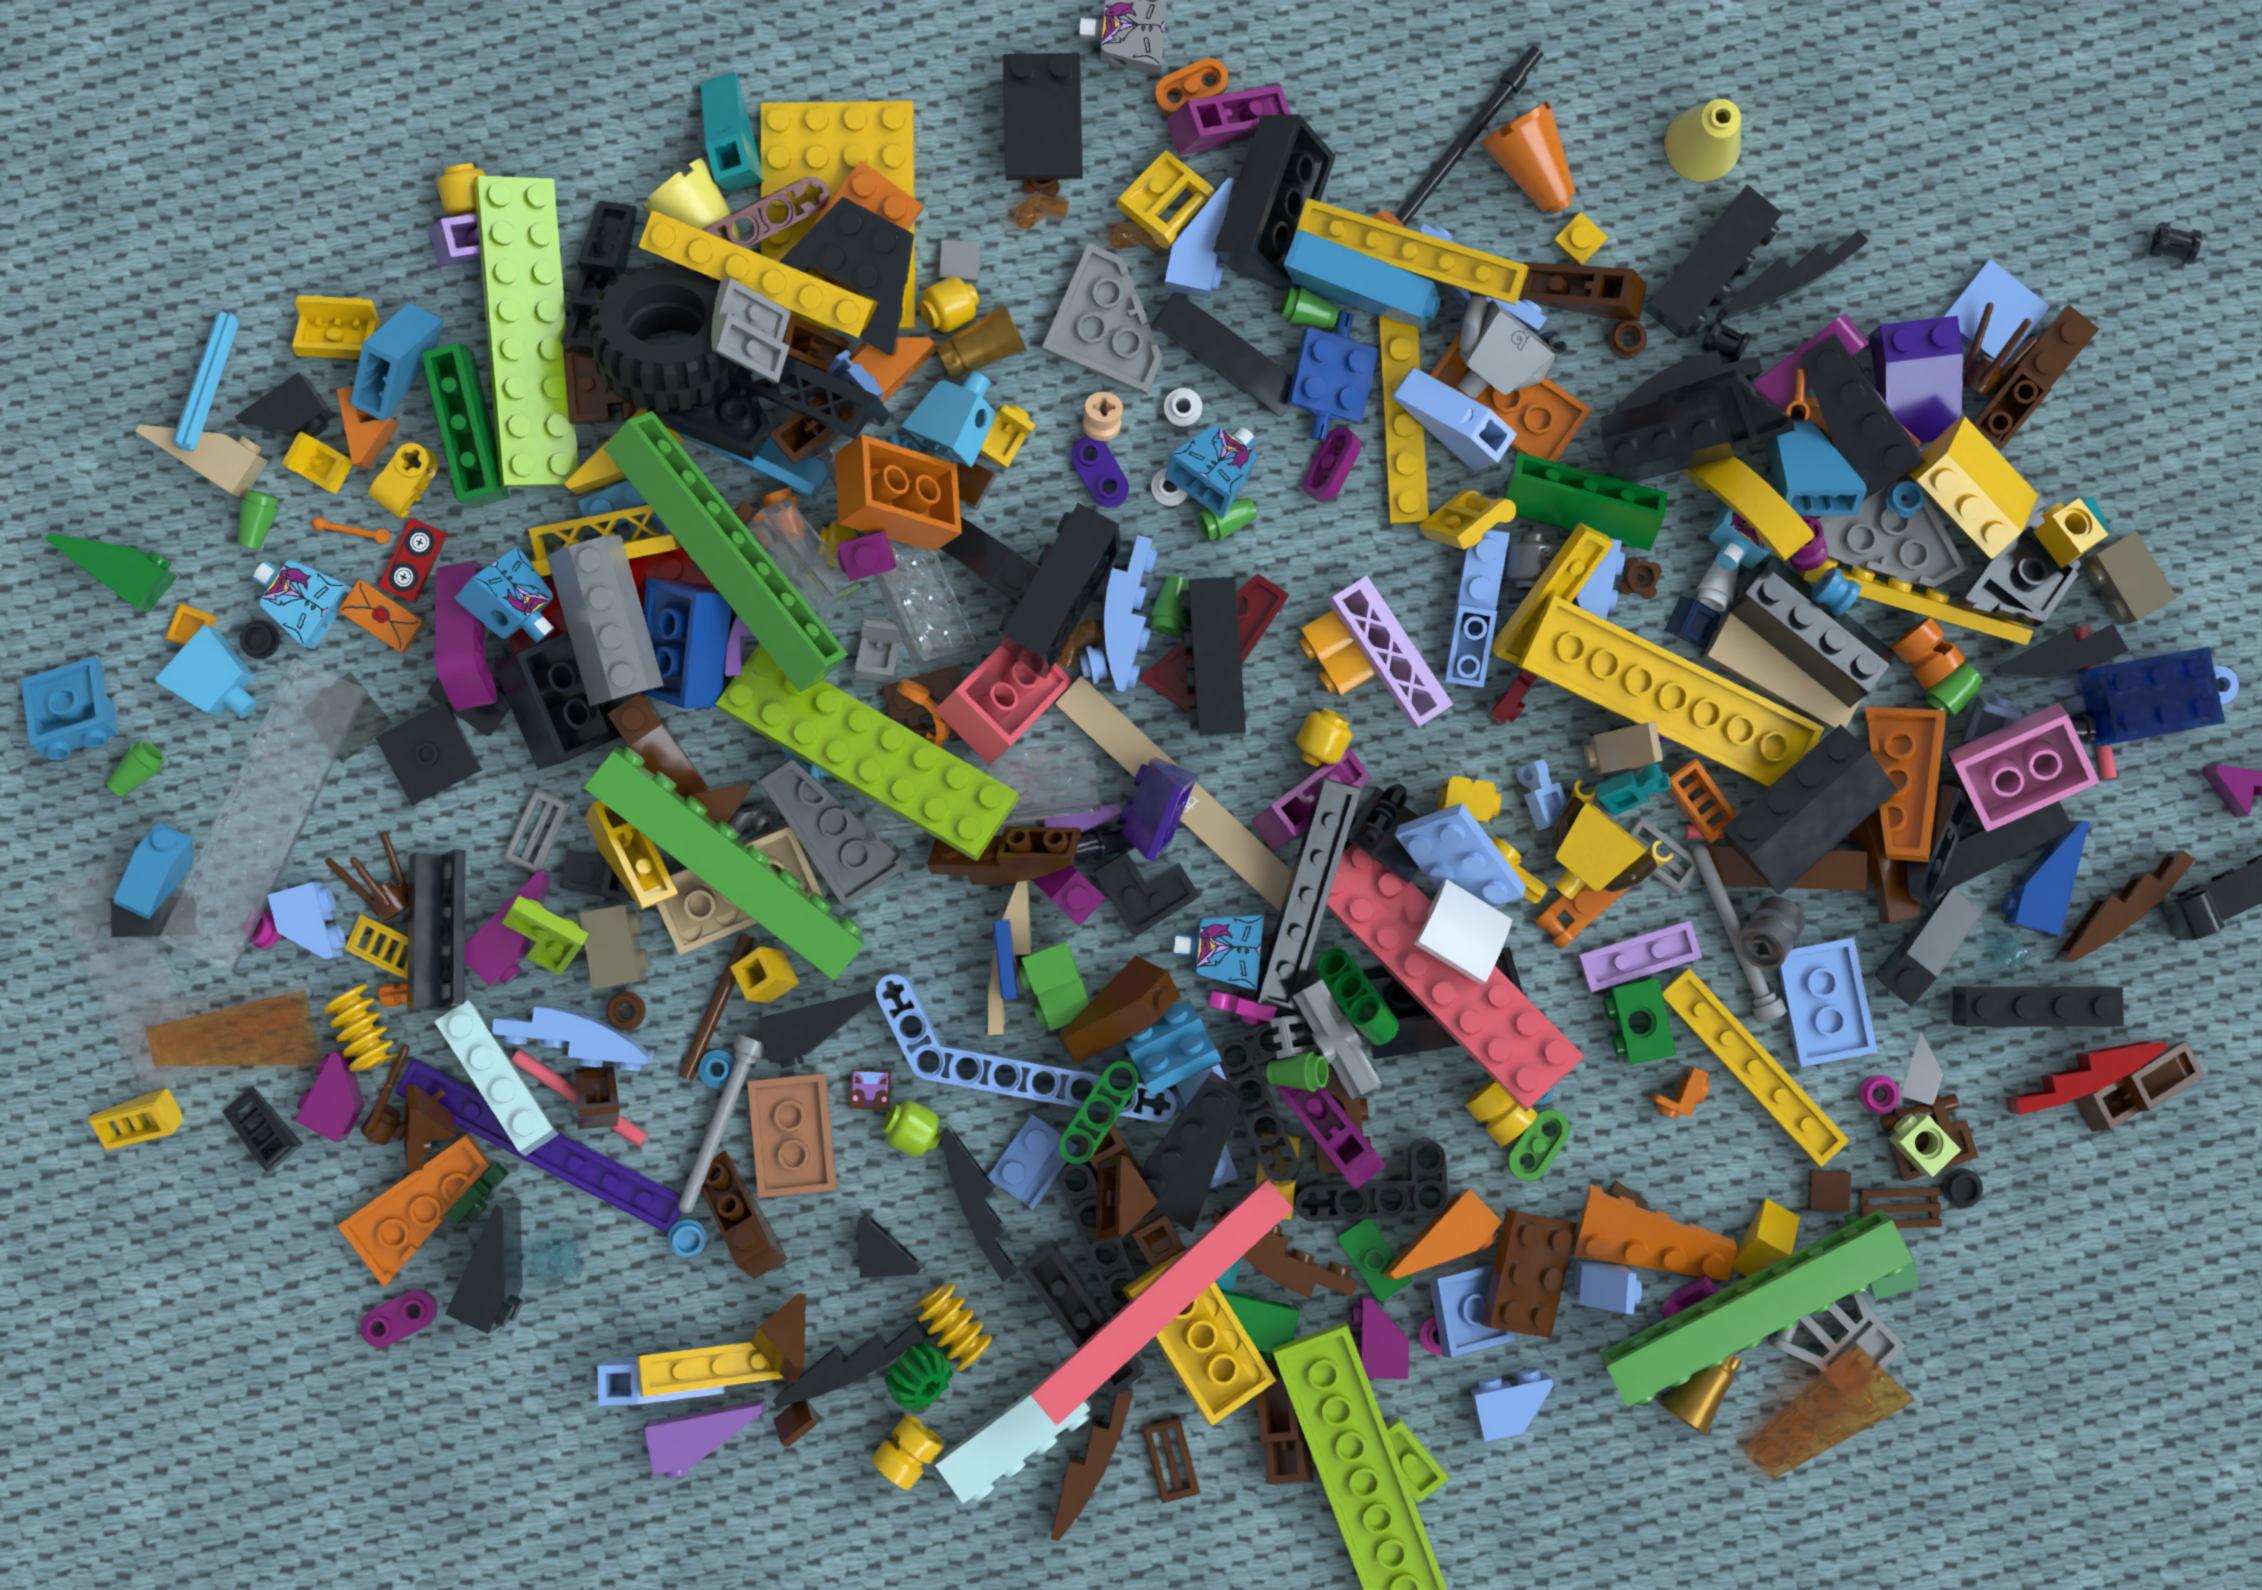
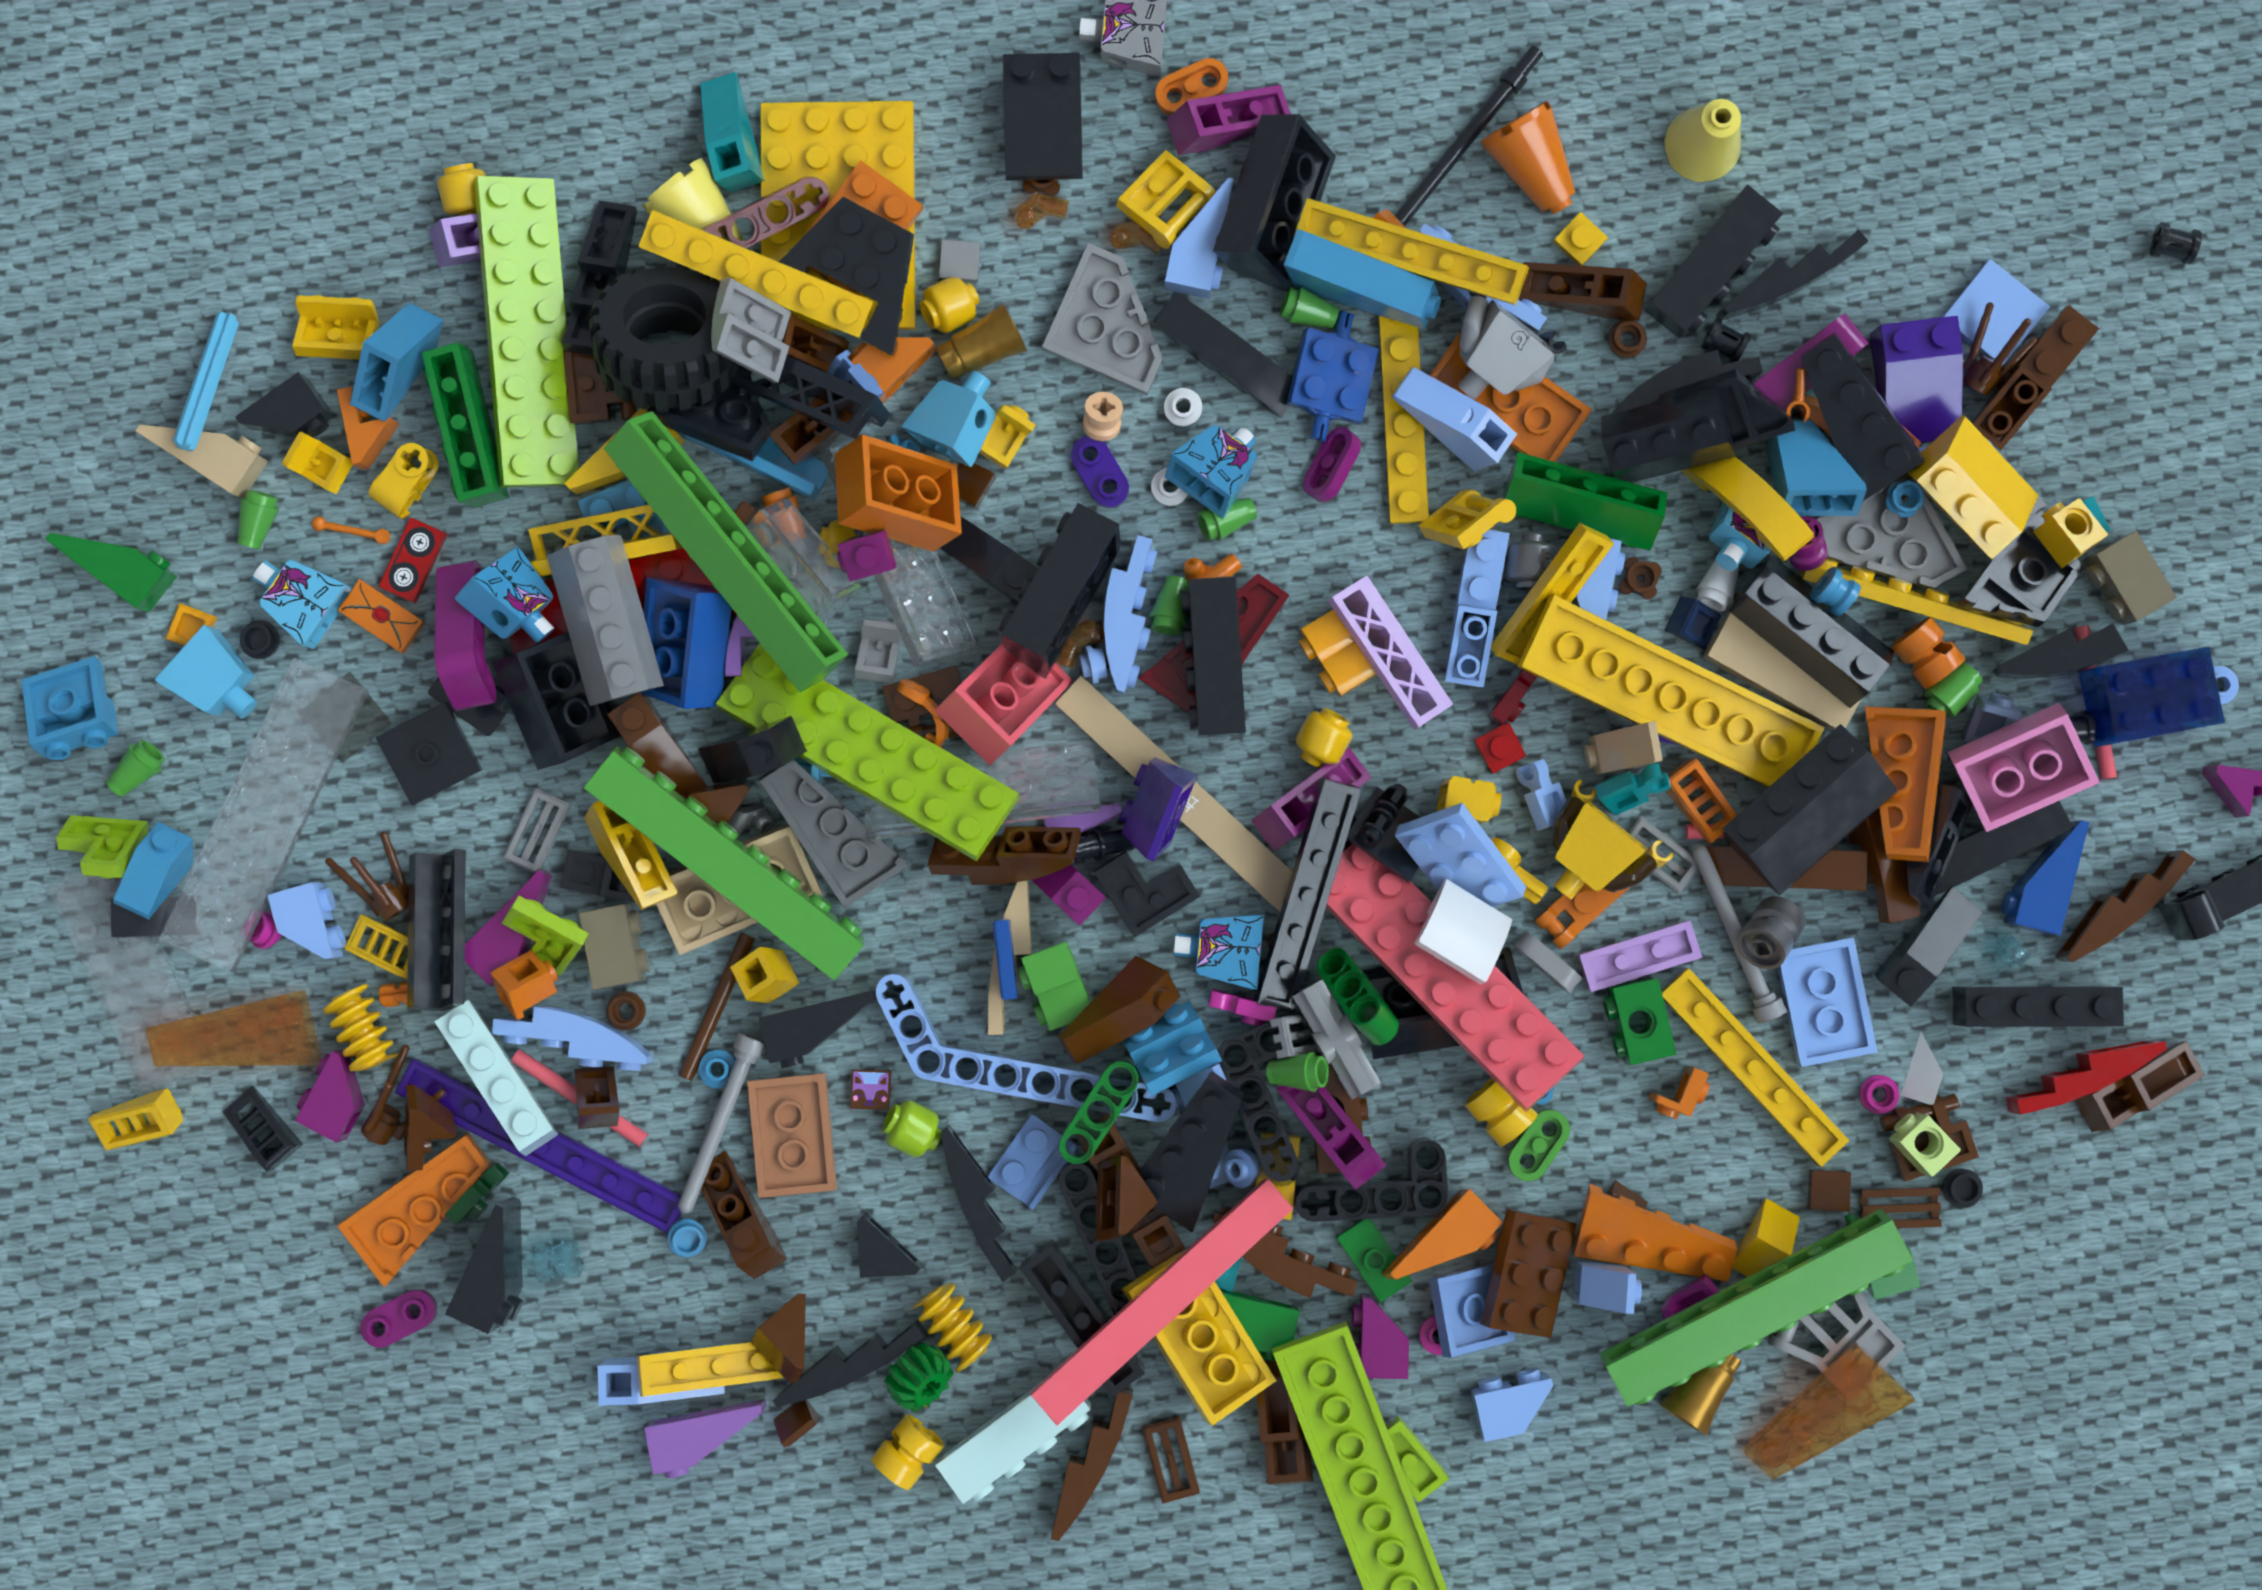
(105, 841): none -> lime plate
(524, 983): none -> orange brick
(753, 751): none -> black slope
(1226, 567): none -> orange arm
(1242, 1167): none -> light blue plate
(1500, 748): none -> red plate
(1547, 962): none -> light grey beam

